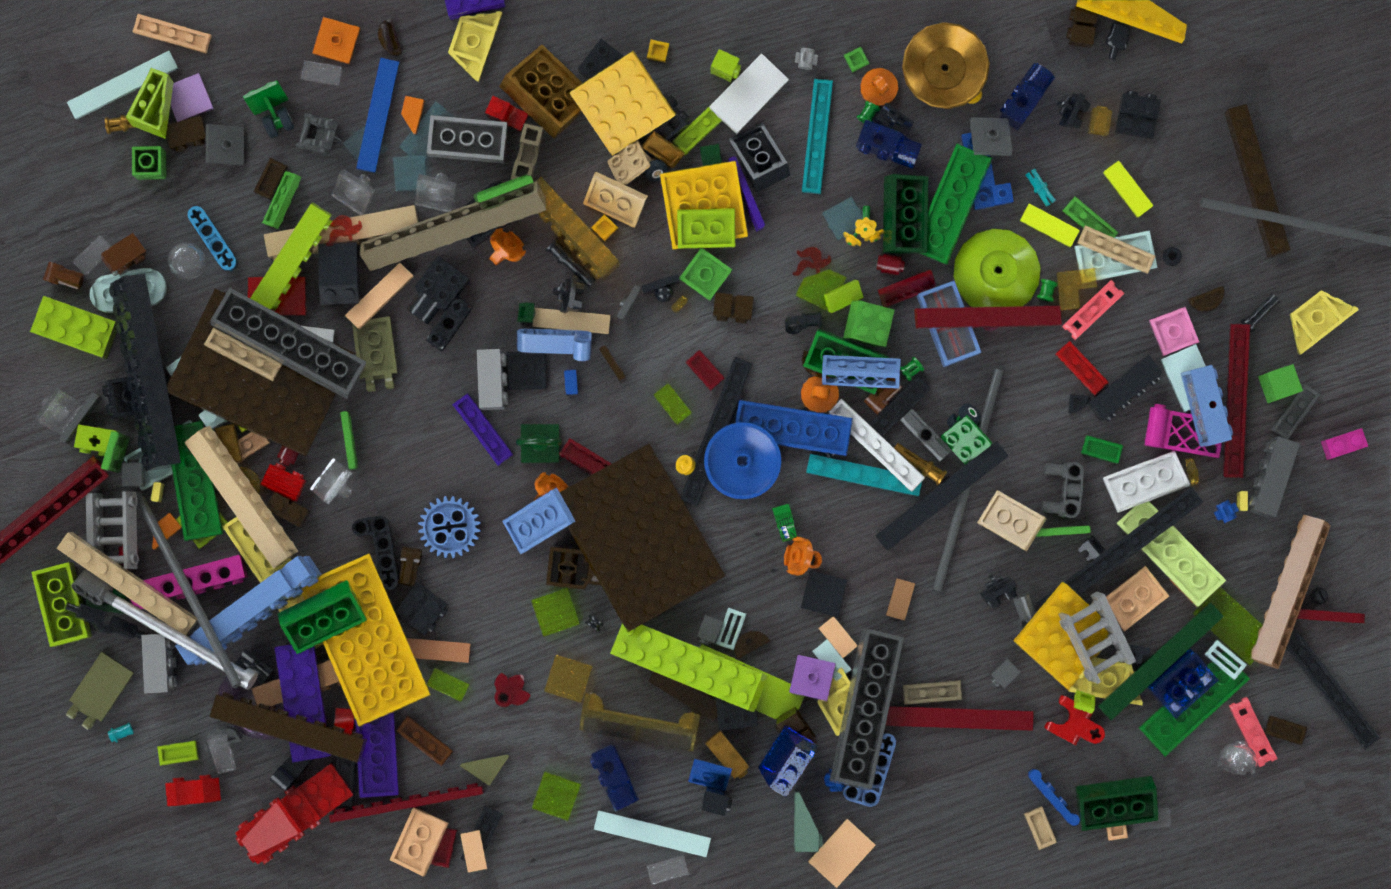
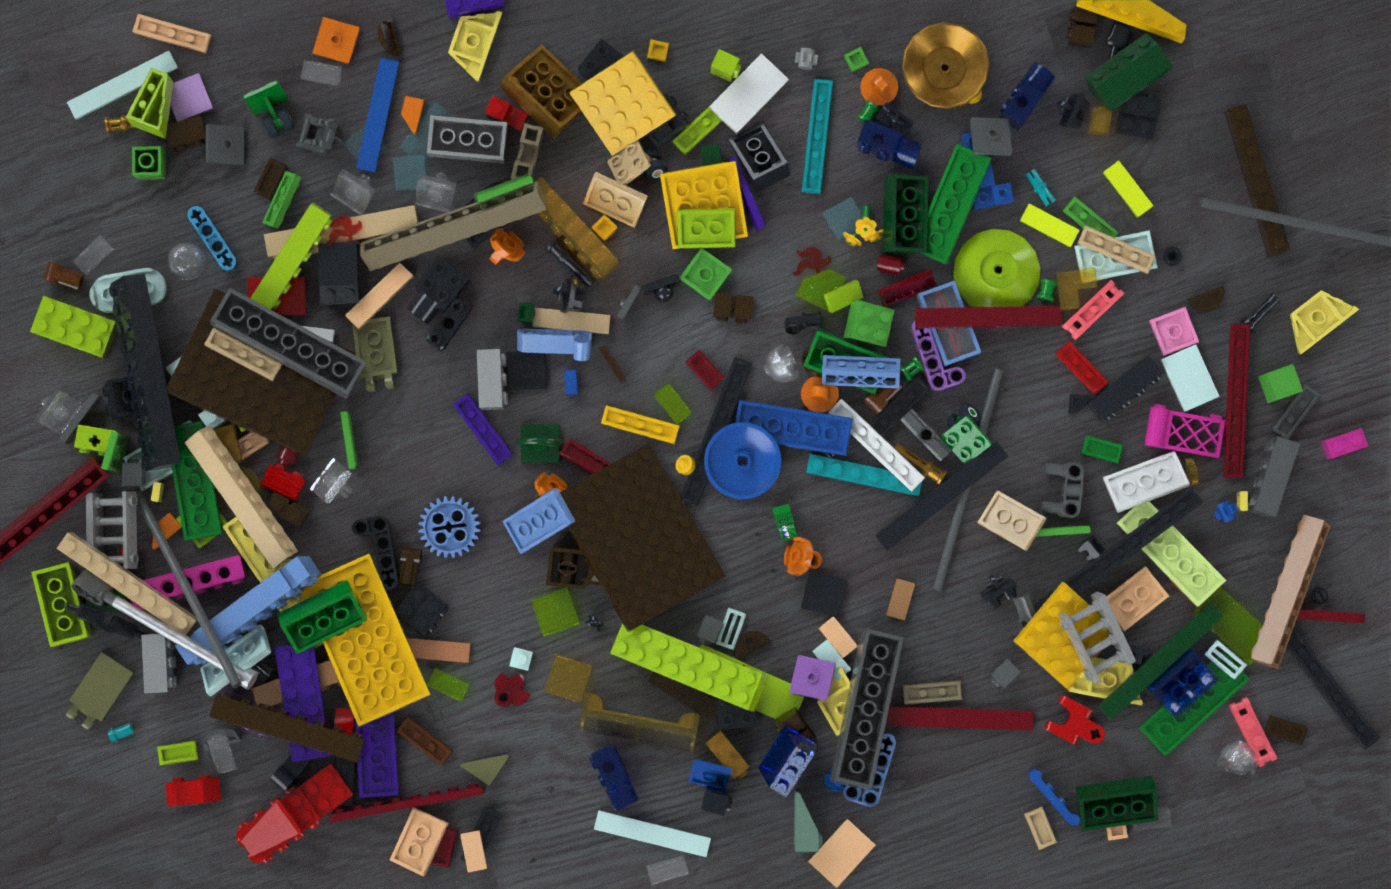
(123, 255): reddish brown brick -> none
(243, 653): none -> light aqua tile
(521, 659): none -> light aqua plate
(556, 796): clear neon green tile -> none
(640, 424): none -> yellow tile
(663, 149): pearl gold tile -> none
(679, 304): clear yellow tile -> none
(781, 364): none -> clear cylinder
(933, 353): none -> medium lavender beam
(1084, 701): lime tile -> none
(1128, 72): none -> dark green slope
(1206, 406): medium blue brick -> none

